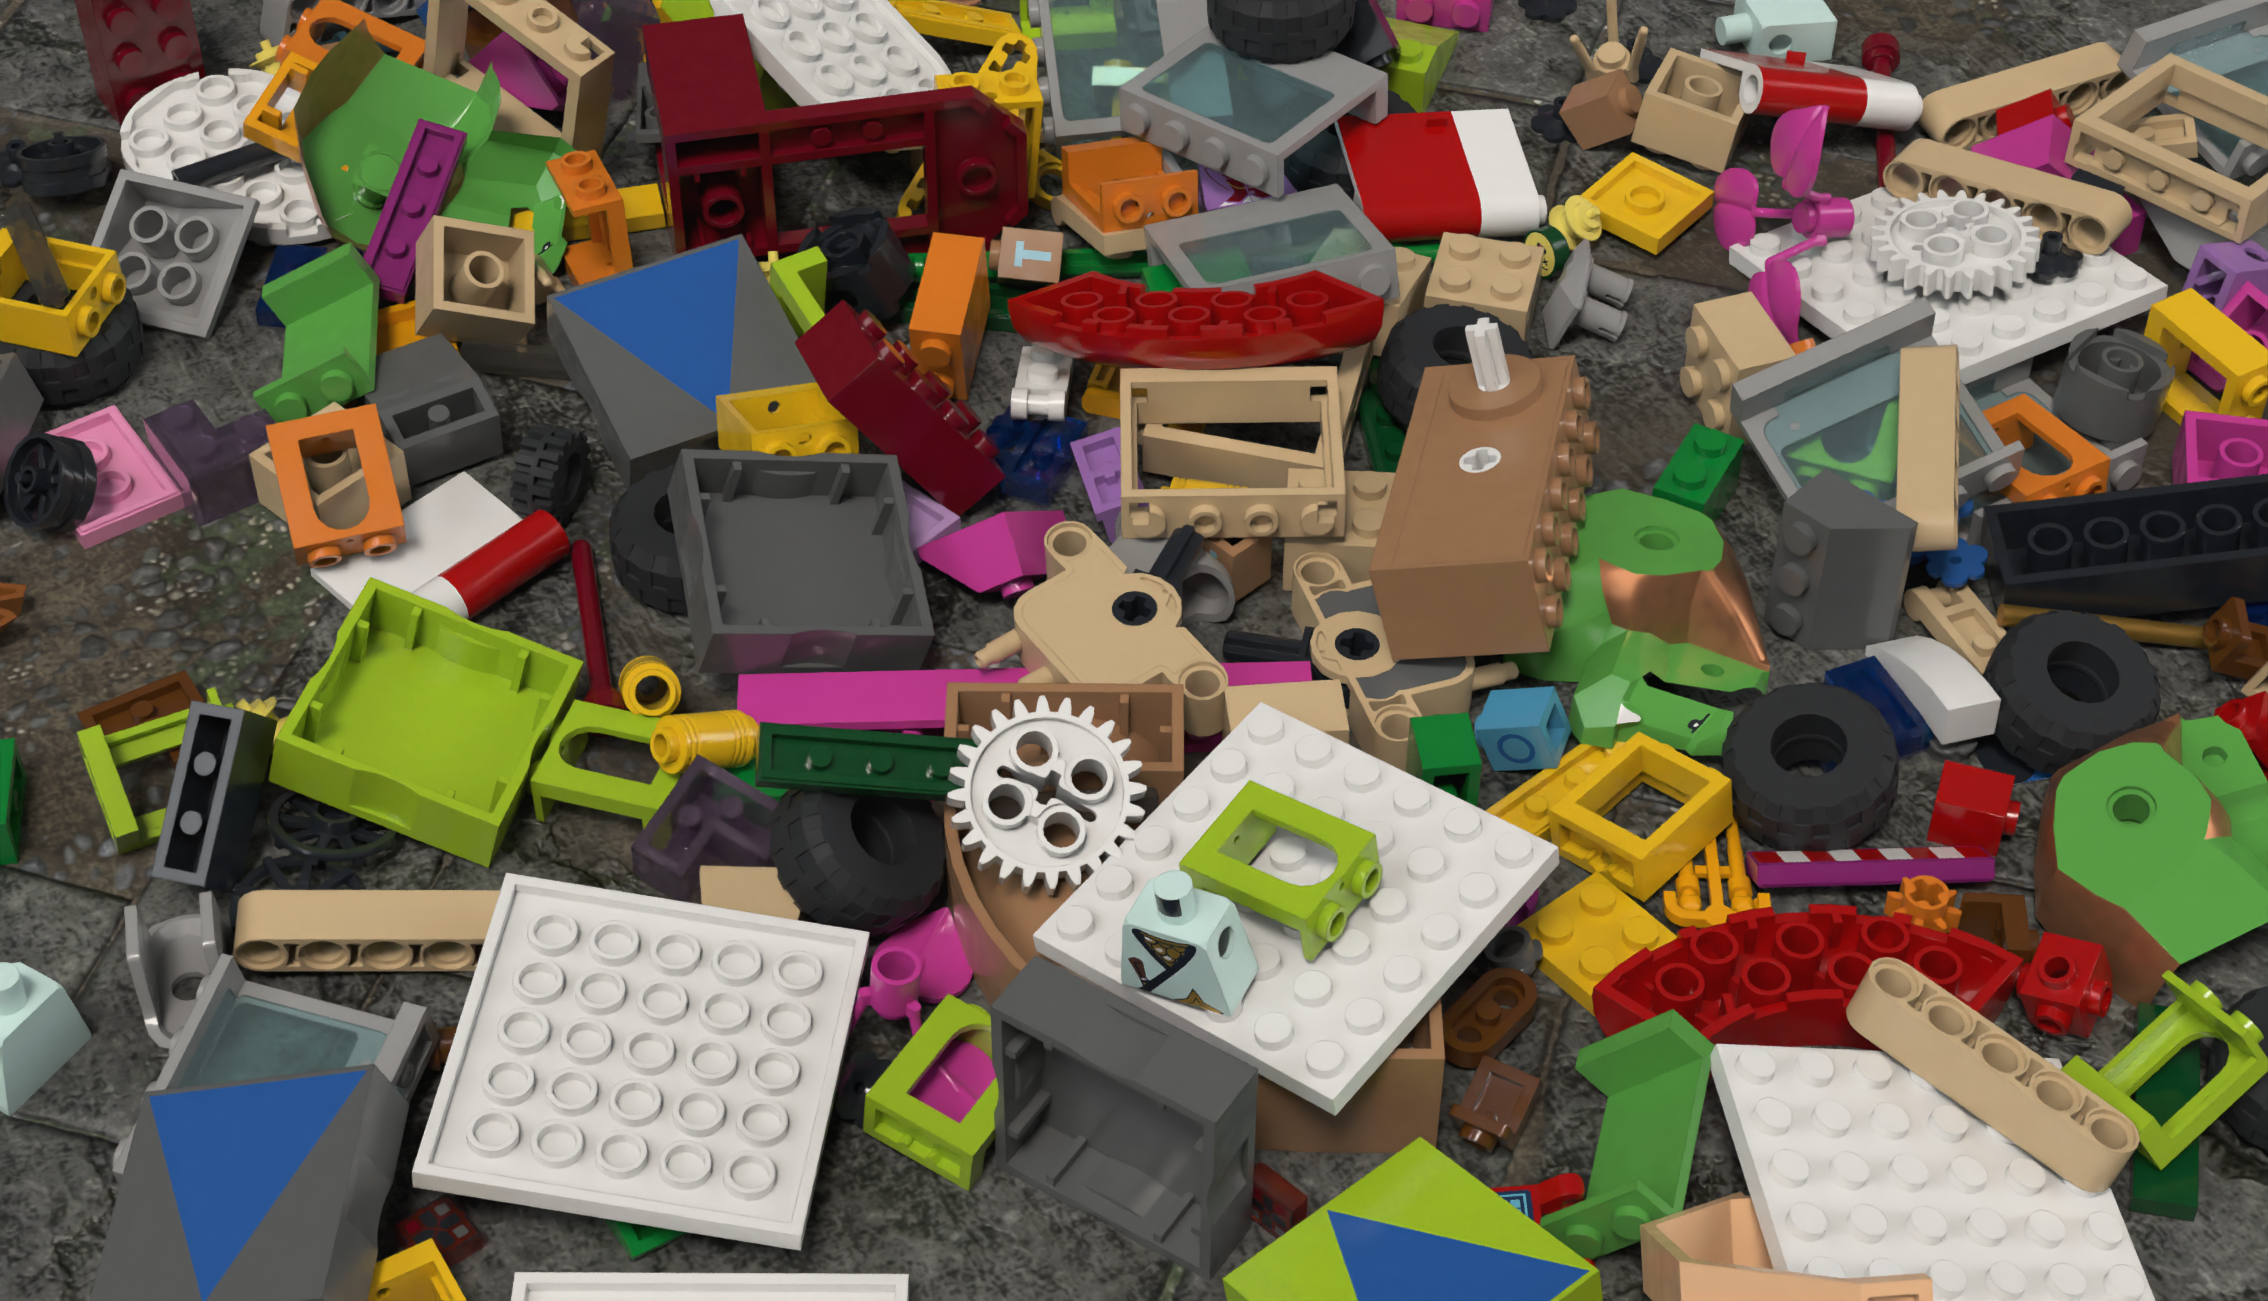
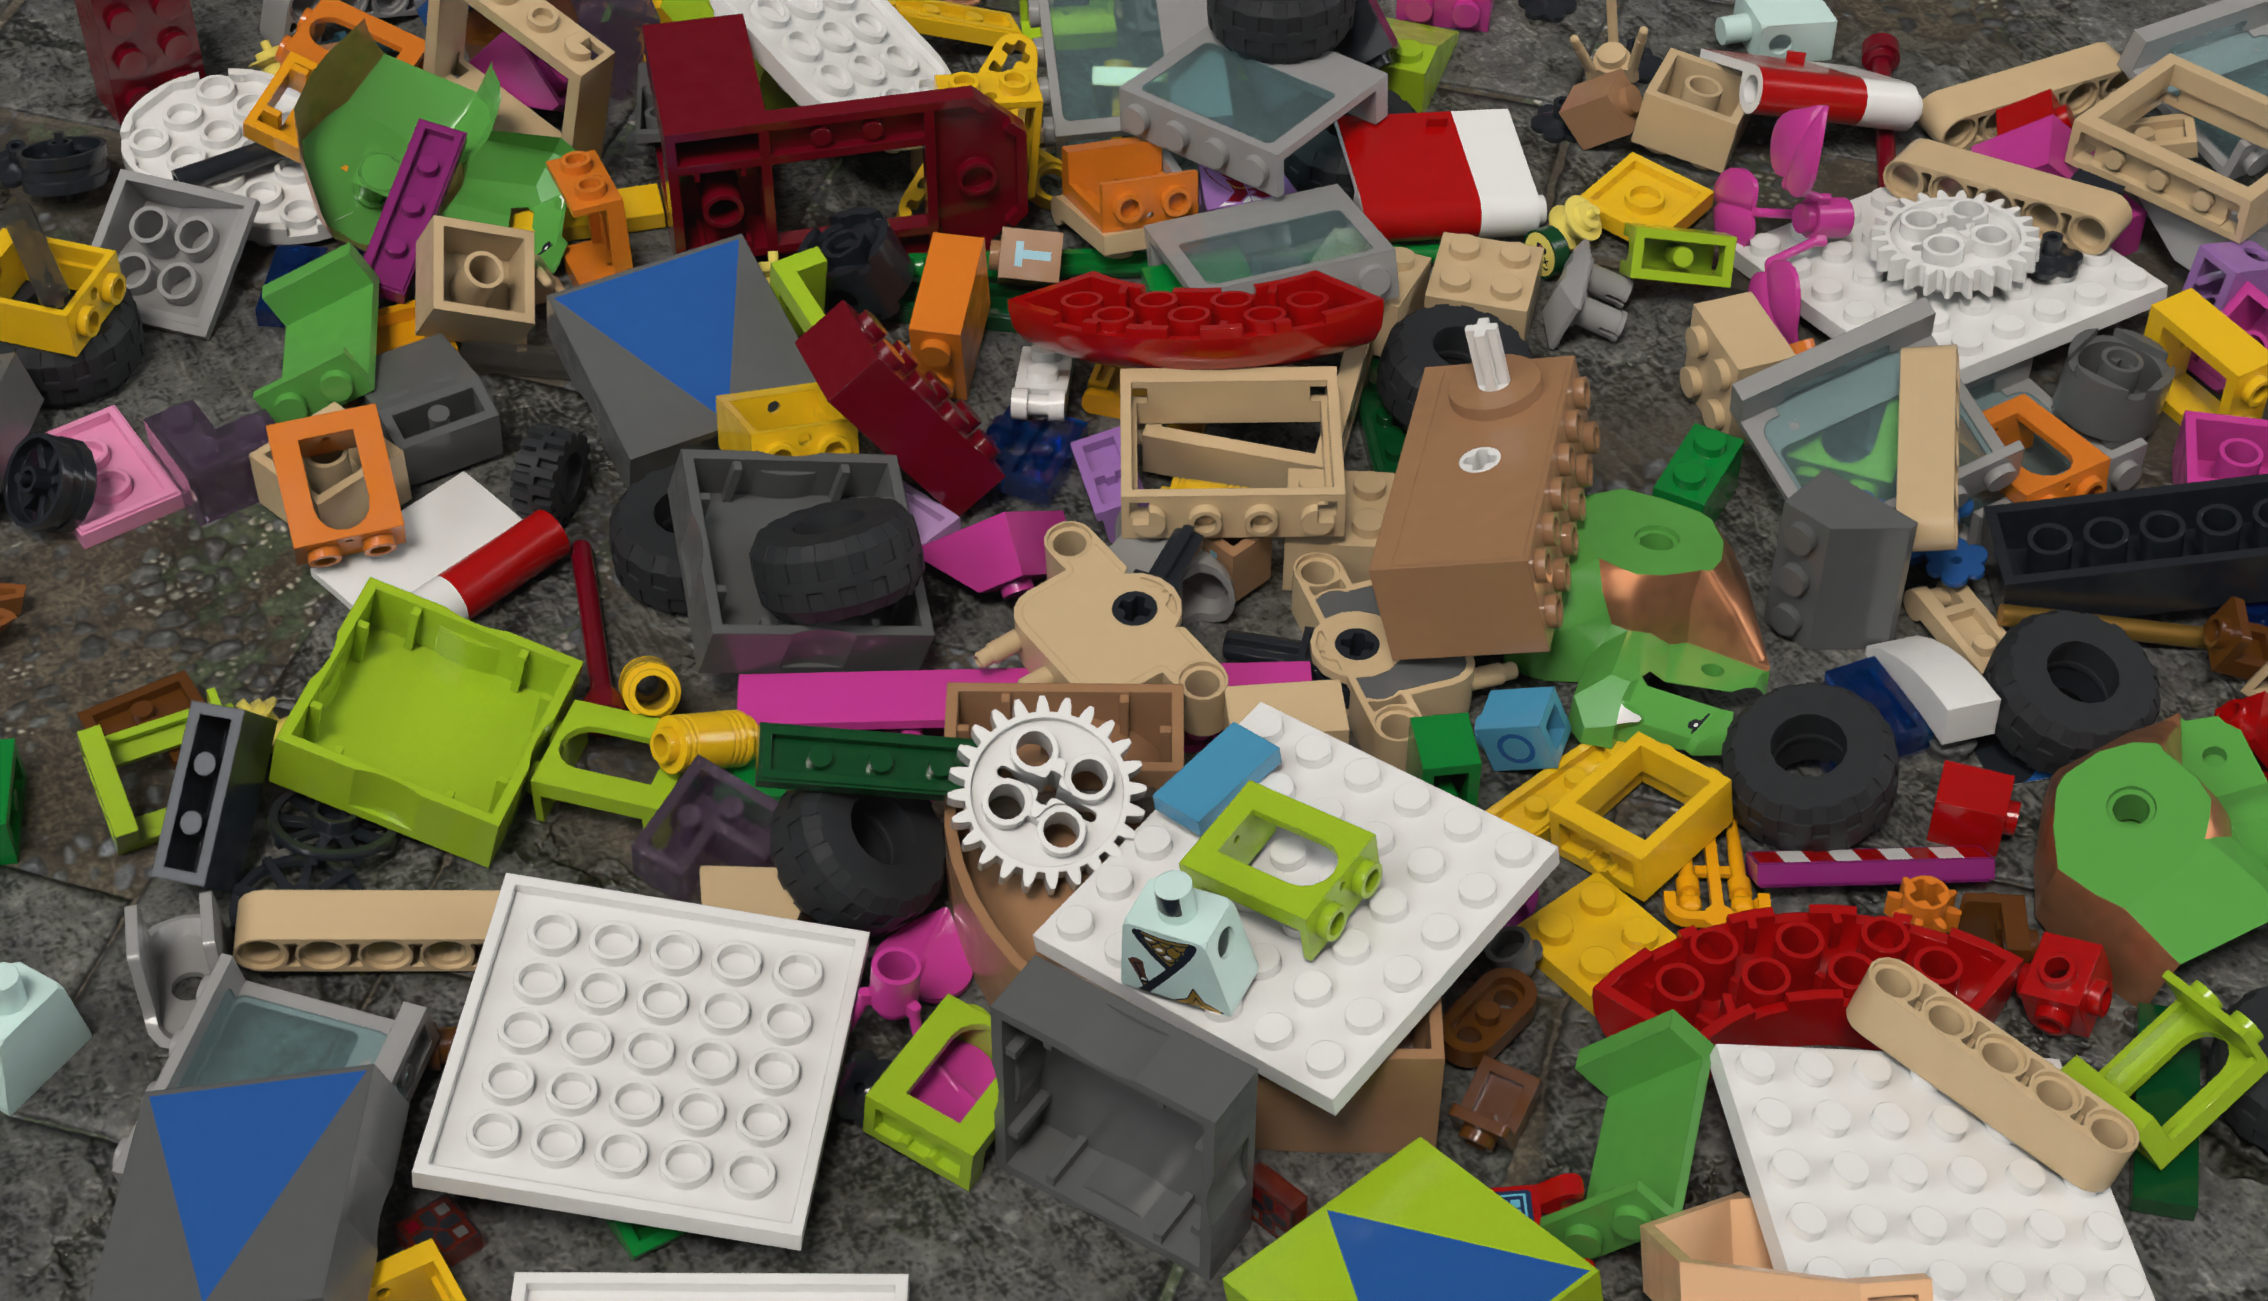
(837, 560): none -> black tyre
(1215, 777): none -> dark azure tile
(1678, 255): none -> lime brick

